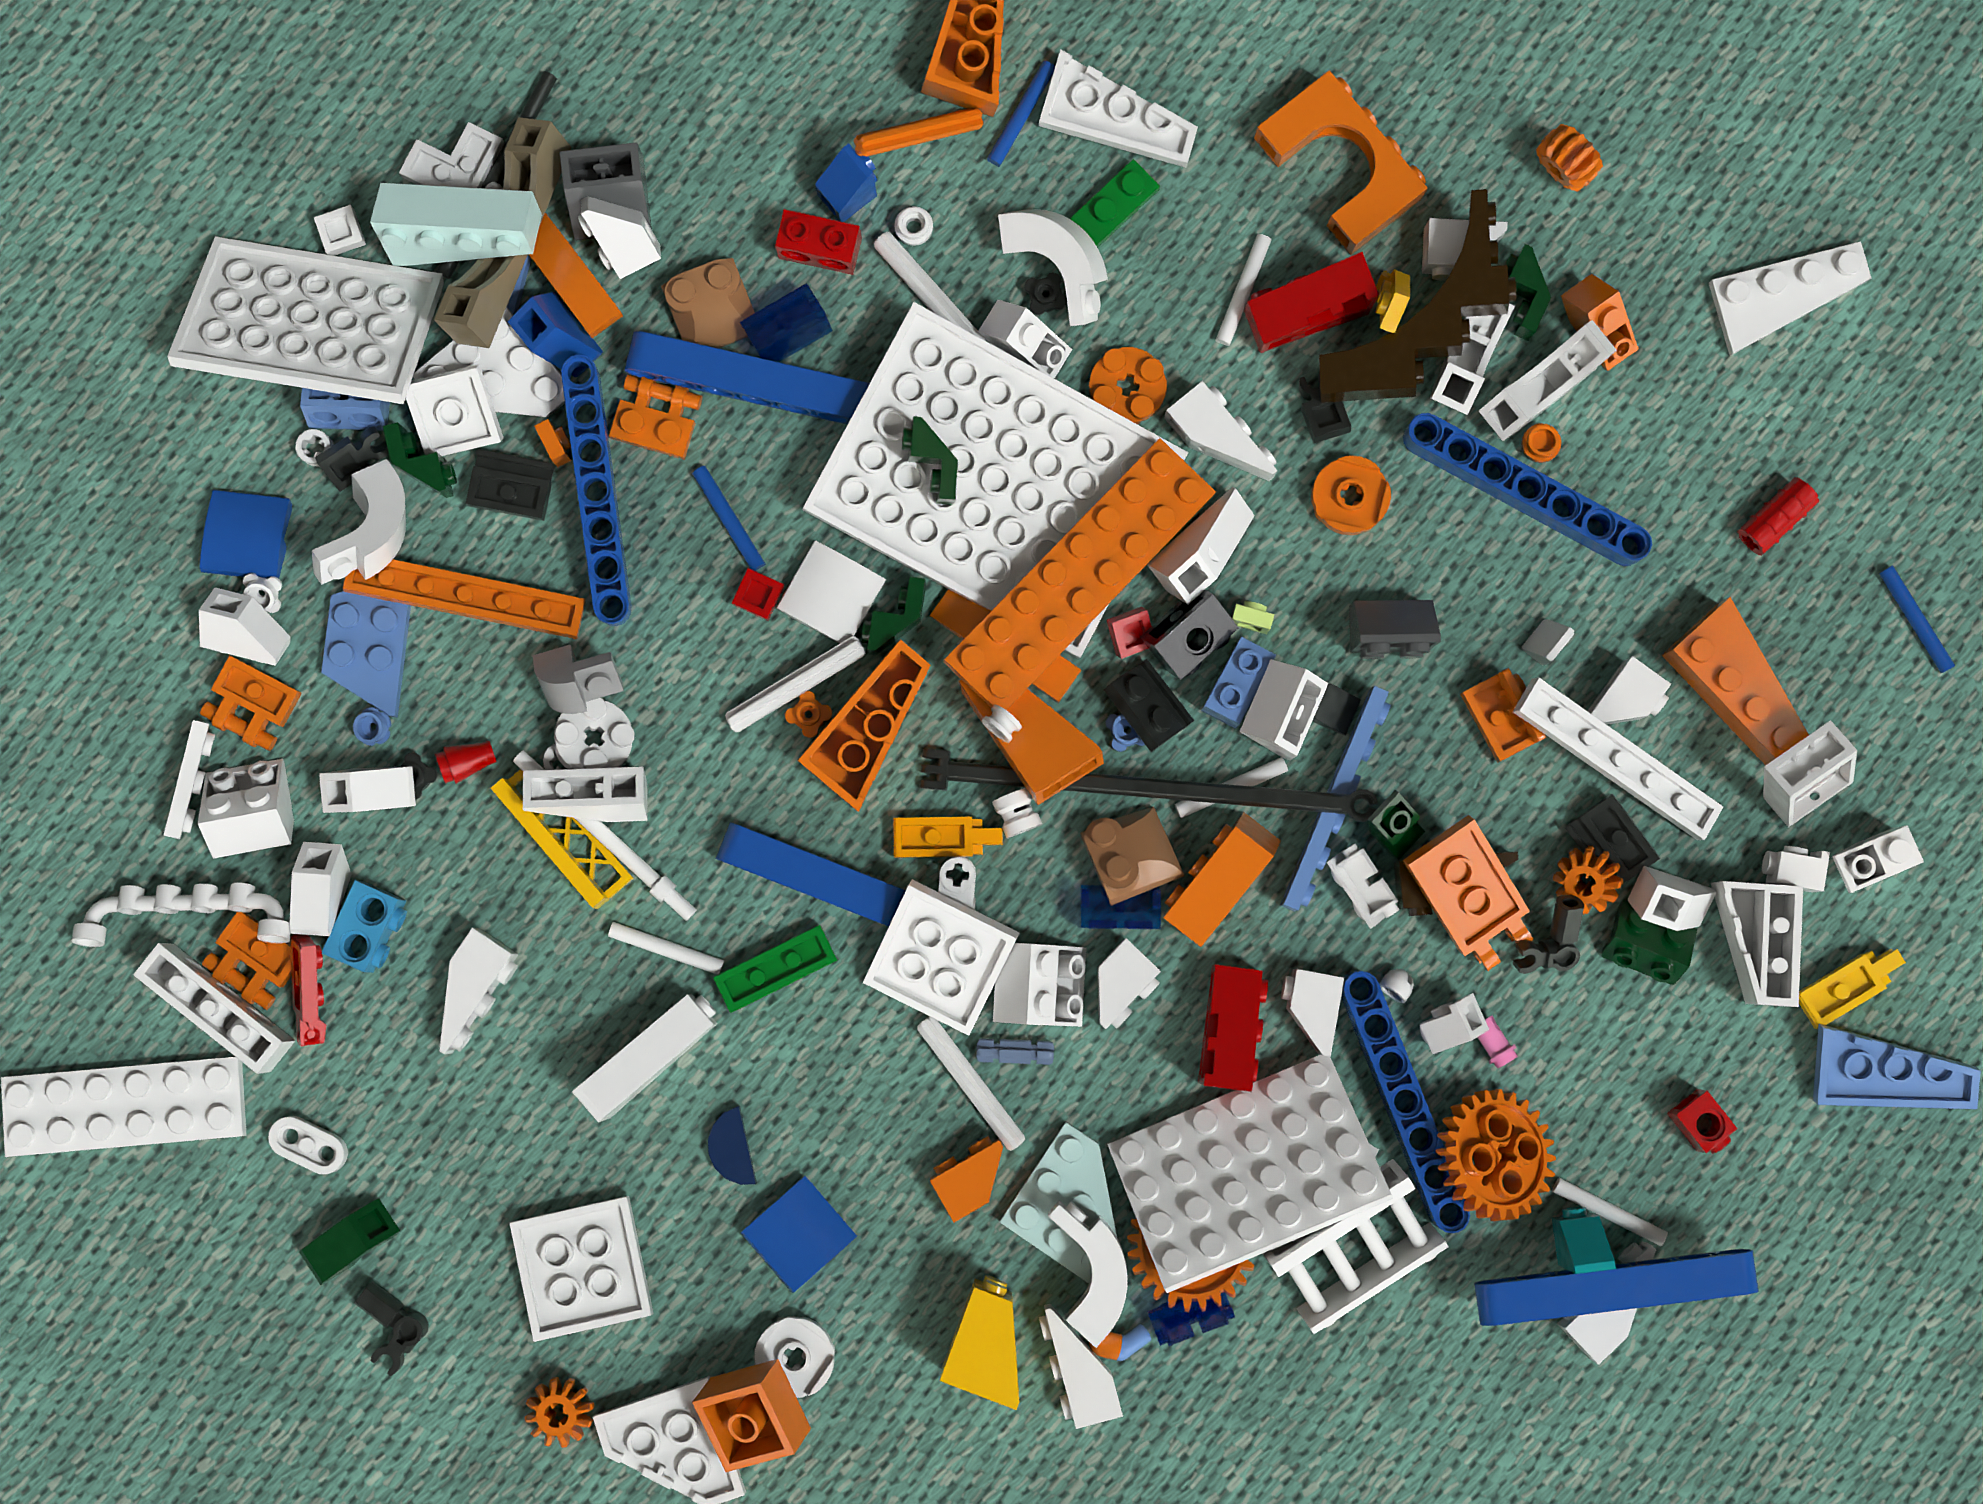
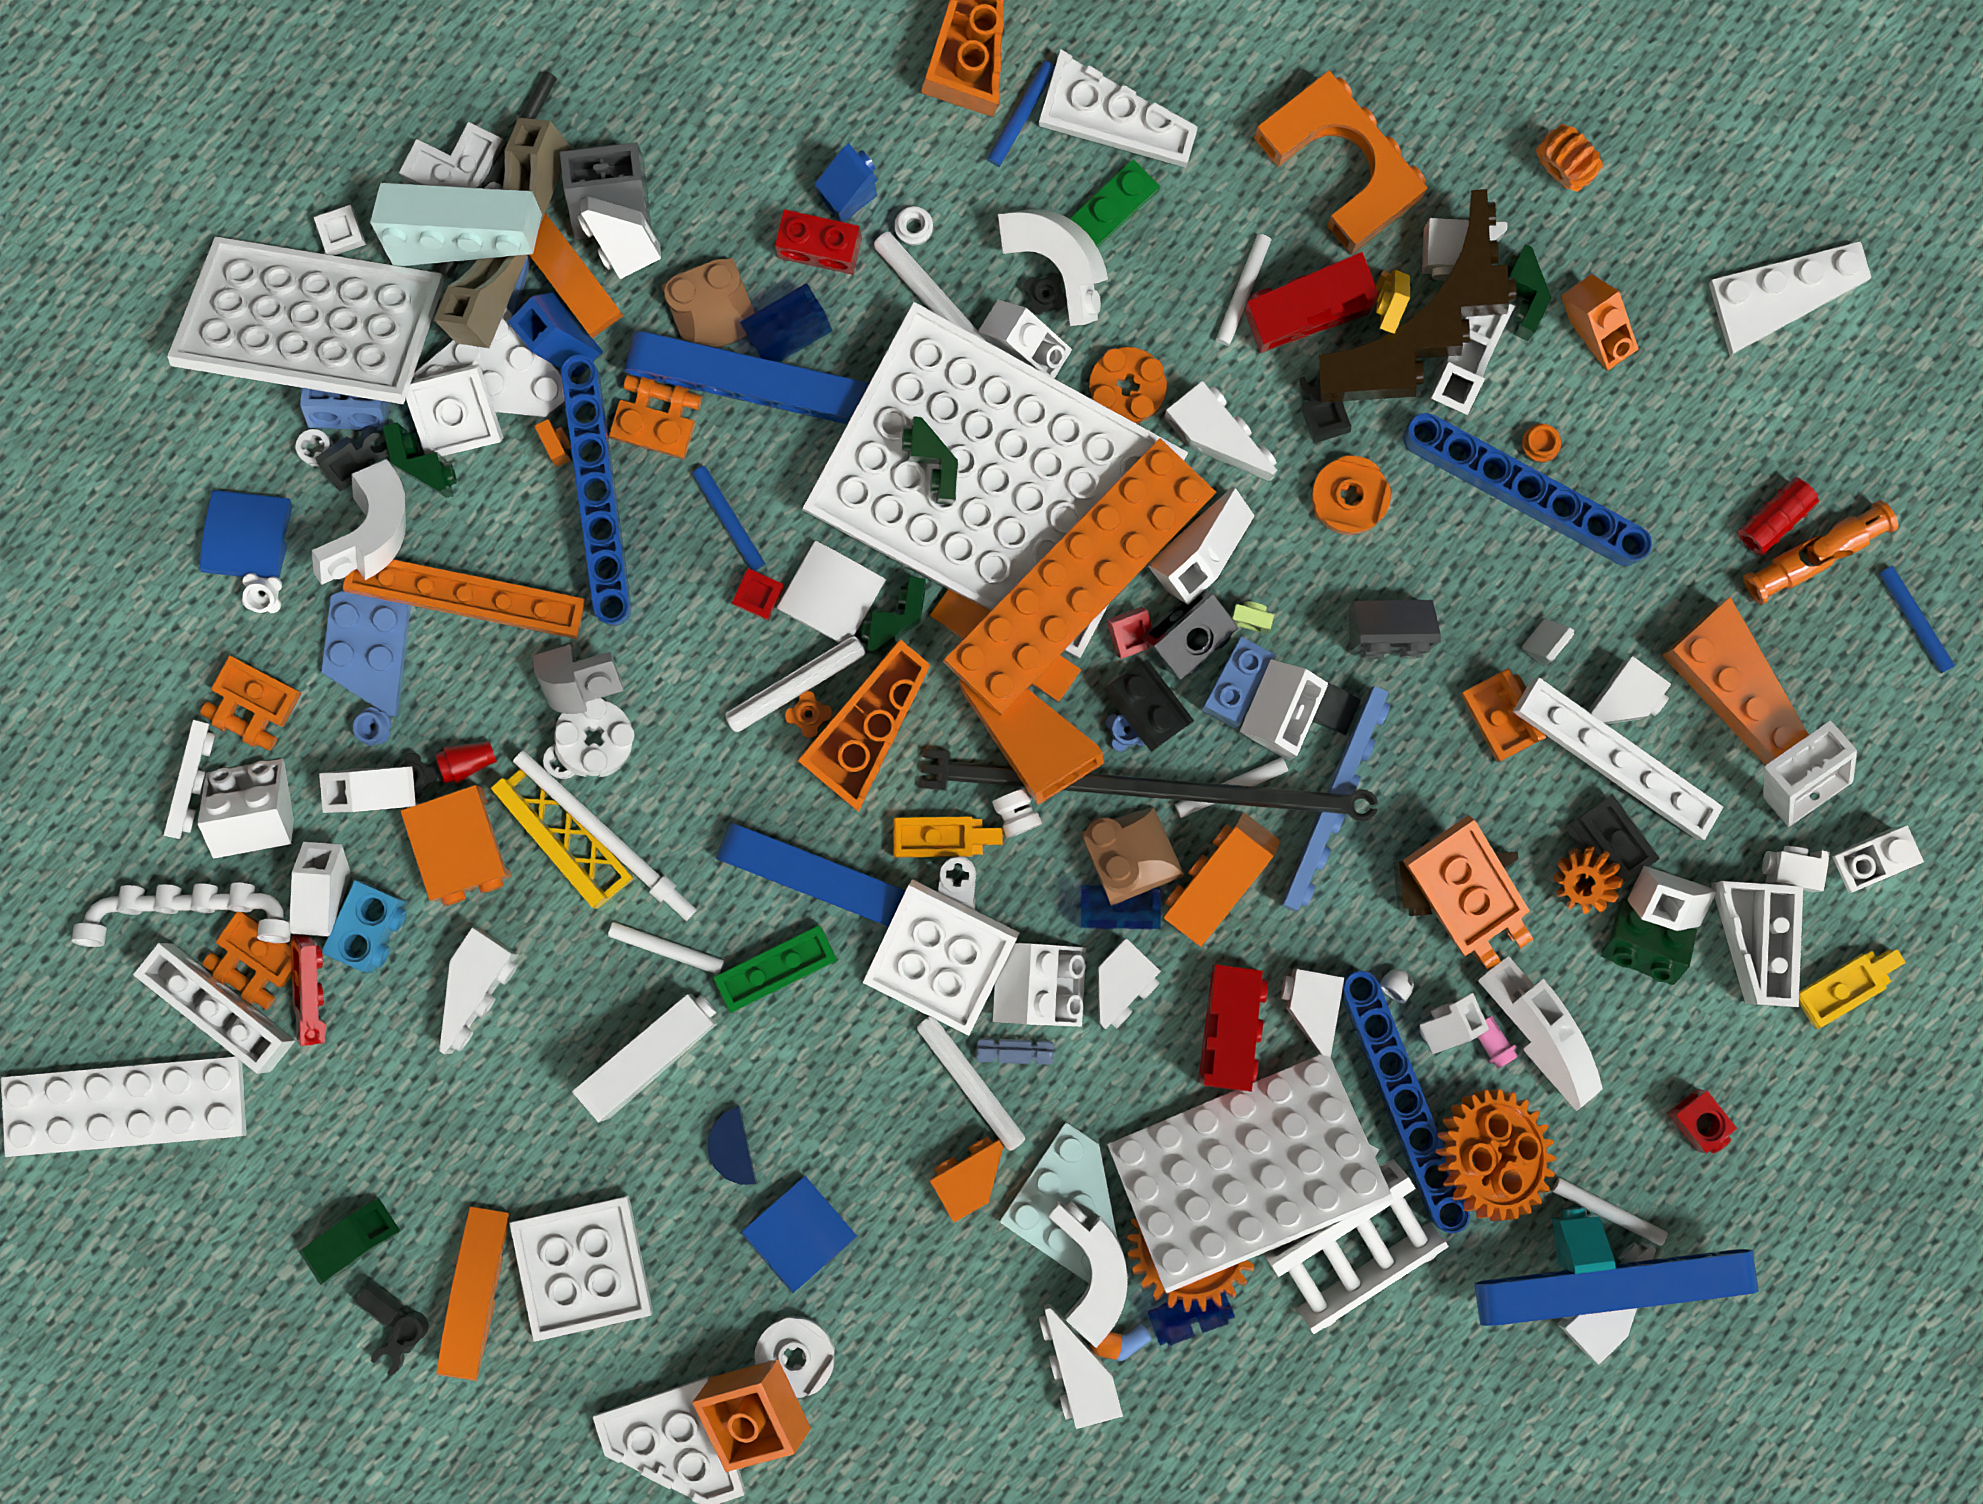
(240, 627): white slope -> none
(309, 1146): white plate -> none
(455, 845): none -> orange panel
(473, 1294): none -> orange slope
(510, 485): pearl dark grey plate -> none
(545, 1416): orange gear -> none
(588, 793): white slope -> none
(918, 132): orange axle -> none
(984, 1345): yellow slope -> none
(1001, 723): white bush -> none
(1370, 902): white hinge -> none
(1395, 825): dark green slope -> none
(1548, 381): white arch -> none
(1554, 1036): none -> white slope
(1559, 948): pearl dark grey bar -> none
(1841, 541): none -> orange piece
(1882, 1074): medium blue wing -> none

